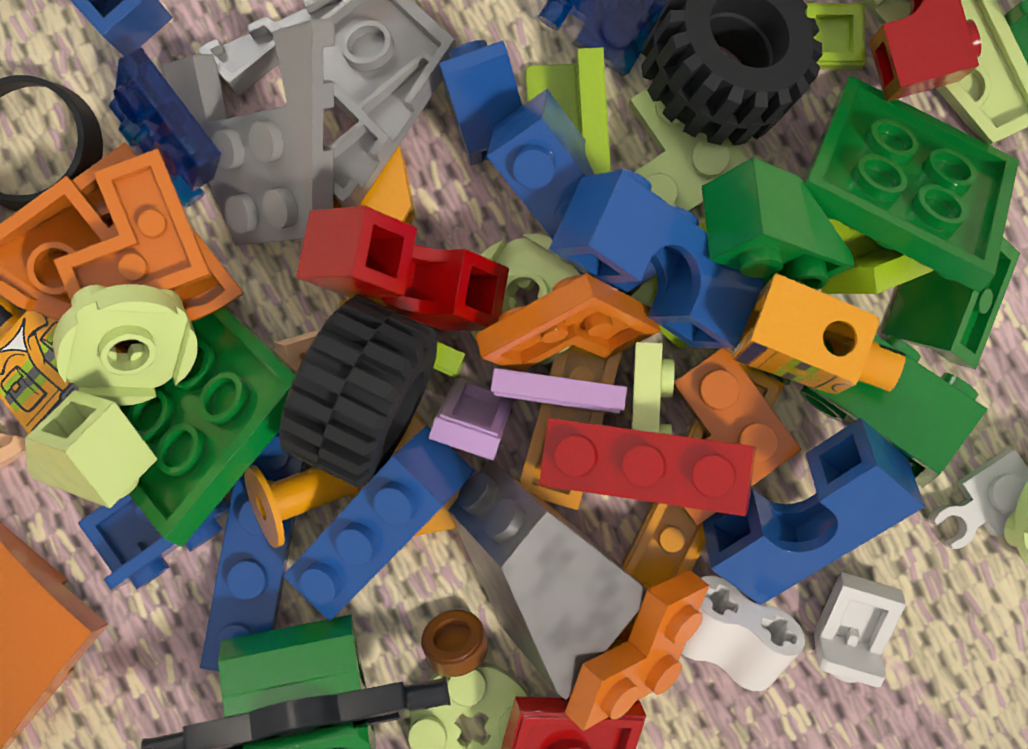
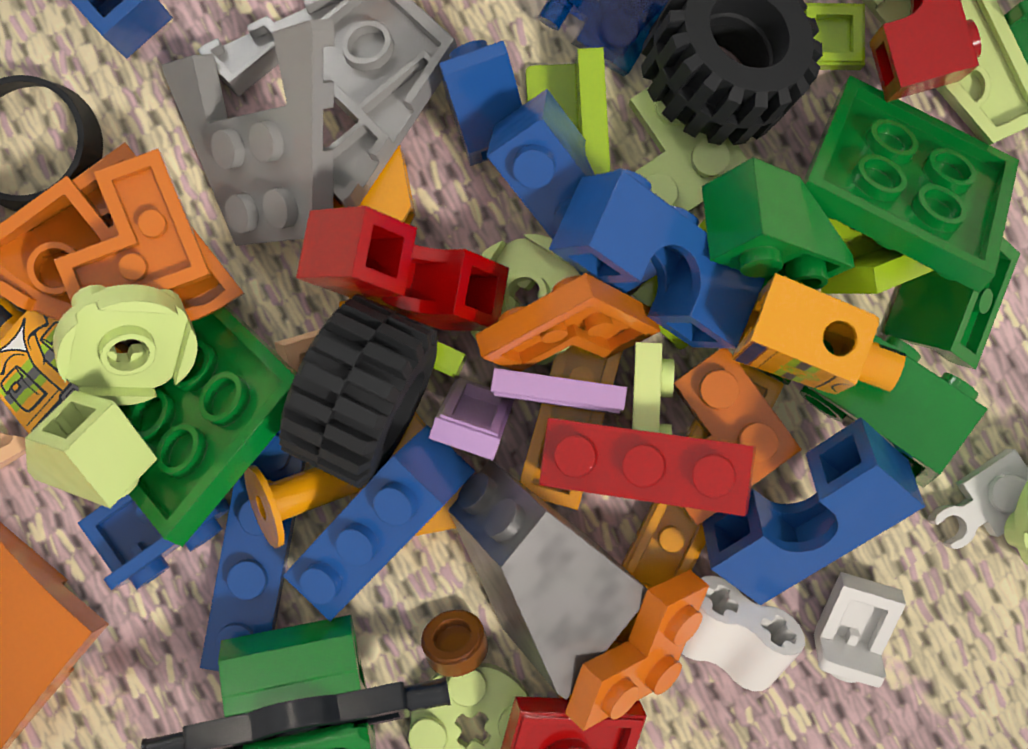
(158, 119): clear blue plate -> none

